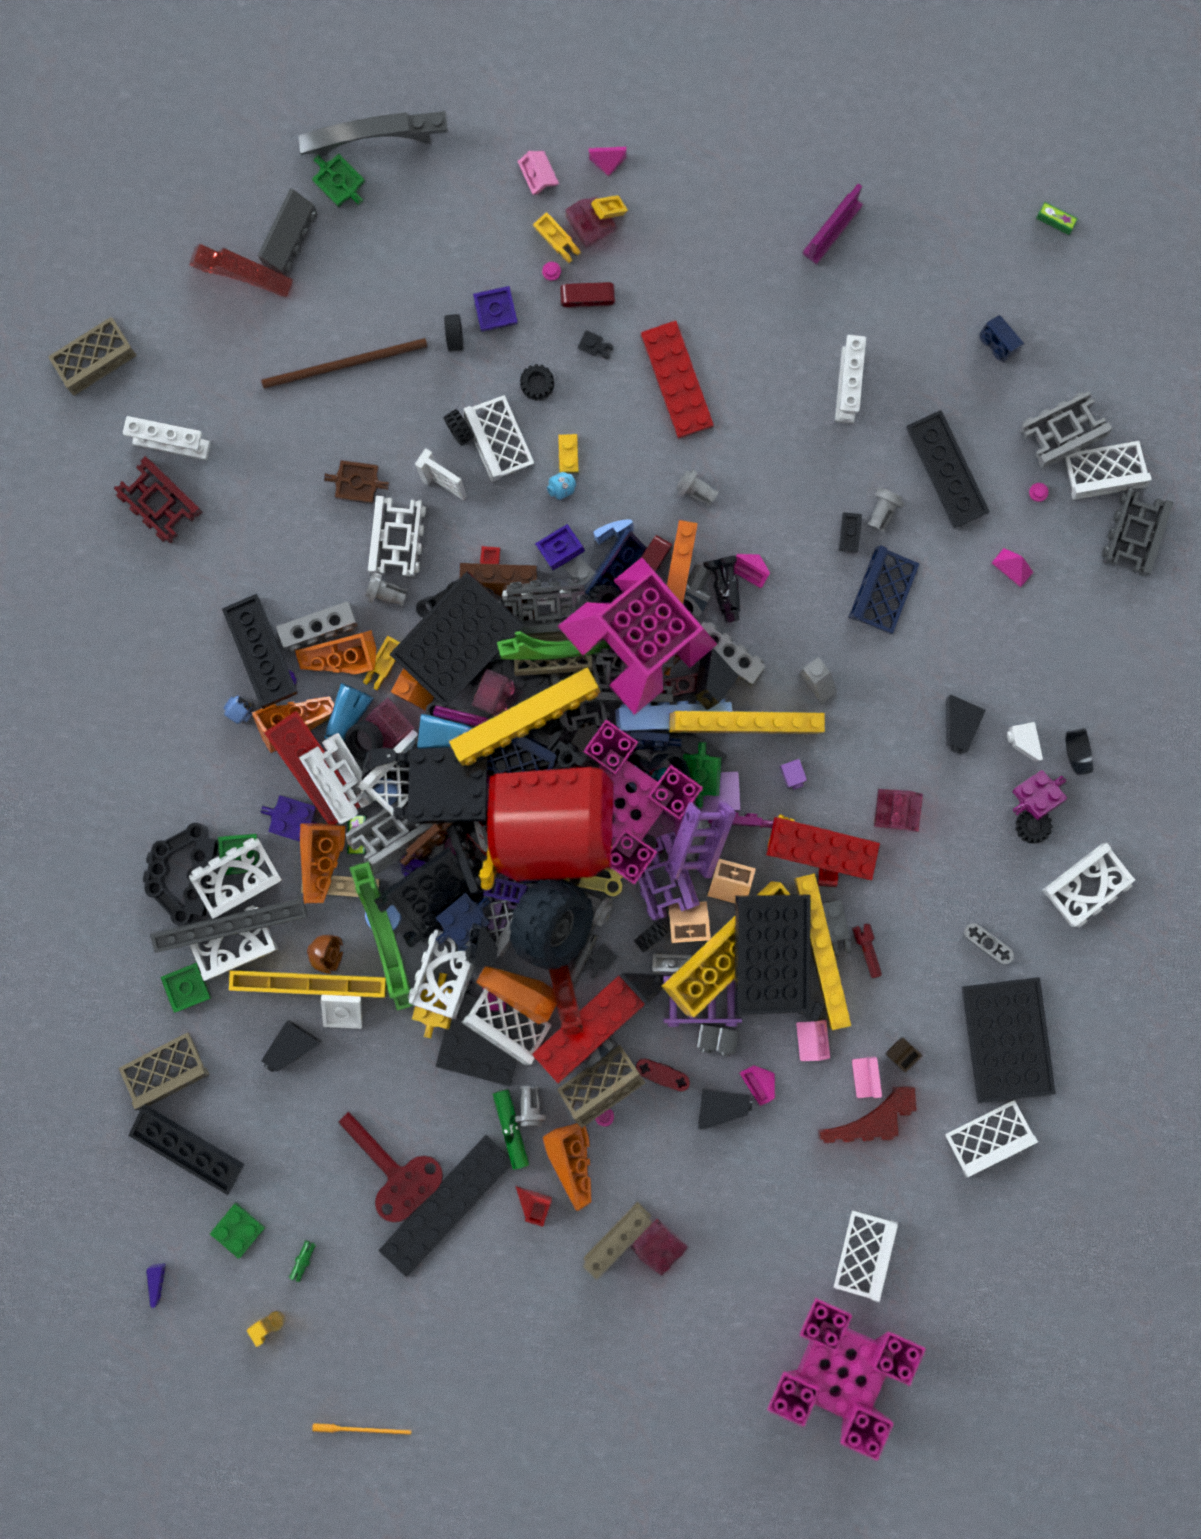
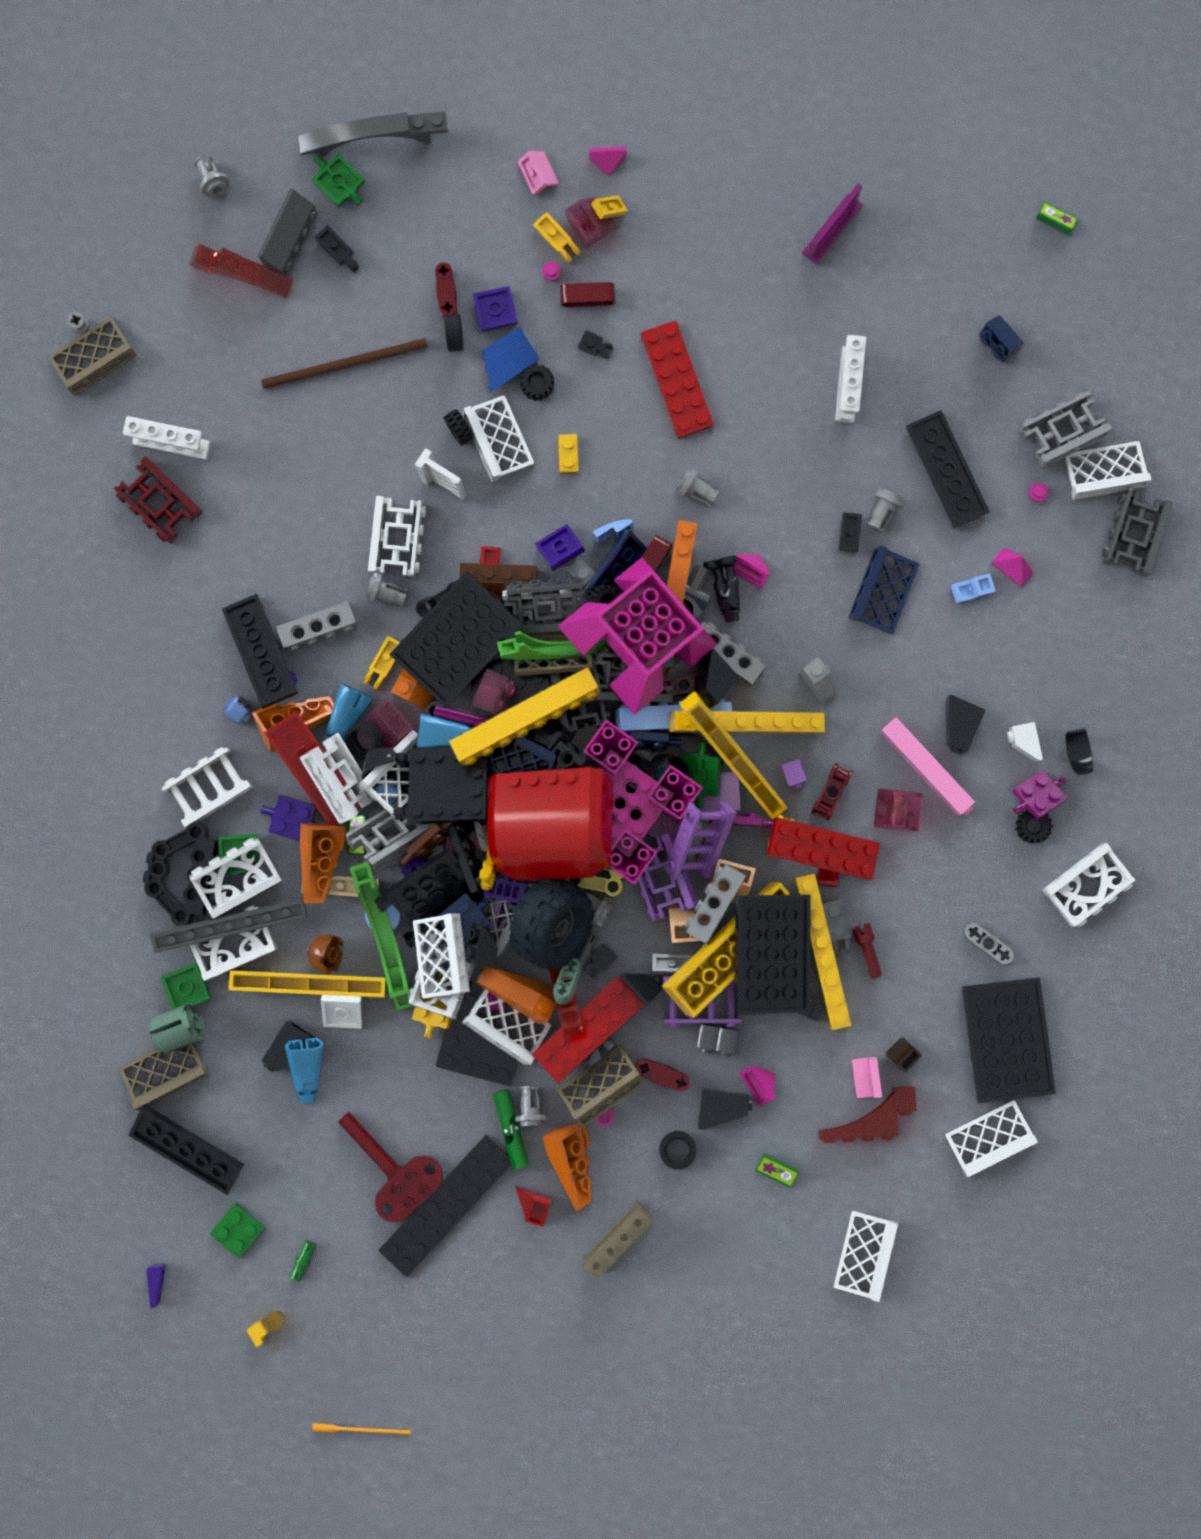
(83, 323): none -> light grey bush
(176, 1028): none -> sand green cylinder
(207, 806): none -> white fence
(213, 182): none -> light grey piece
(305, 1067): none -> dark azure piece
(336, 248): none -> black plate
(347, 655): orange wedge -> none
(356, 481): reddish brown plate -> none
(446, 289): none -> dark red piece
(455, 950): none -> white fence
(508, 358): none -> blue slope
(561, 485): medium azure head -> none
(565, 974): none -> sand green beam
(651, 935): black tyre -> none
(659, 1247): clear pink slope -> none
(692, 1150): none -> black tyre
(733, 755): none -> yellow brick
(734, 880): none -> light grey brick
(777, 1170): none -> slope
(798, 1390): dark pink slope -> none
(813, 1040): bright pink panel -> none
(827, 802): none -> dark red piece
(927, 767): none -> bright pink brick
(973, 588): none -> light blue slope

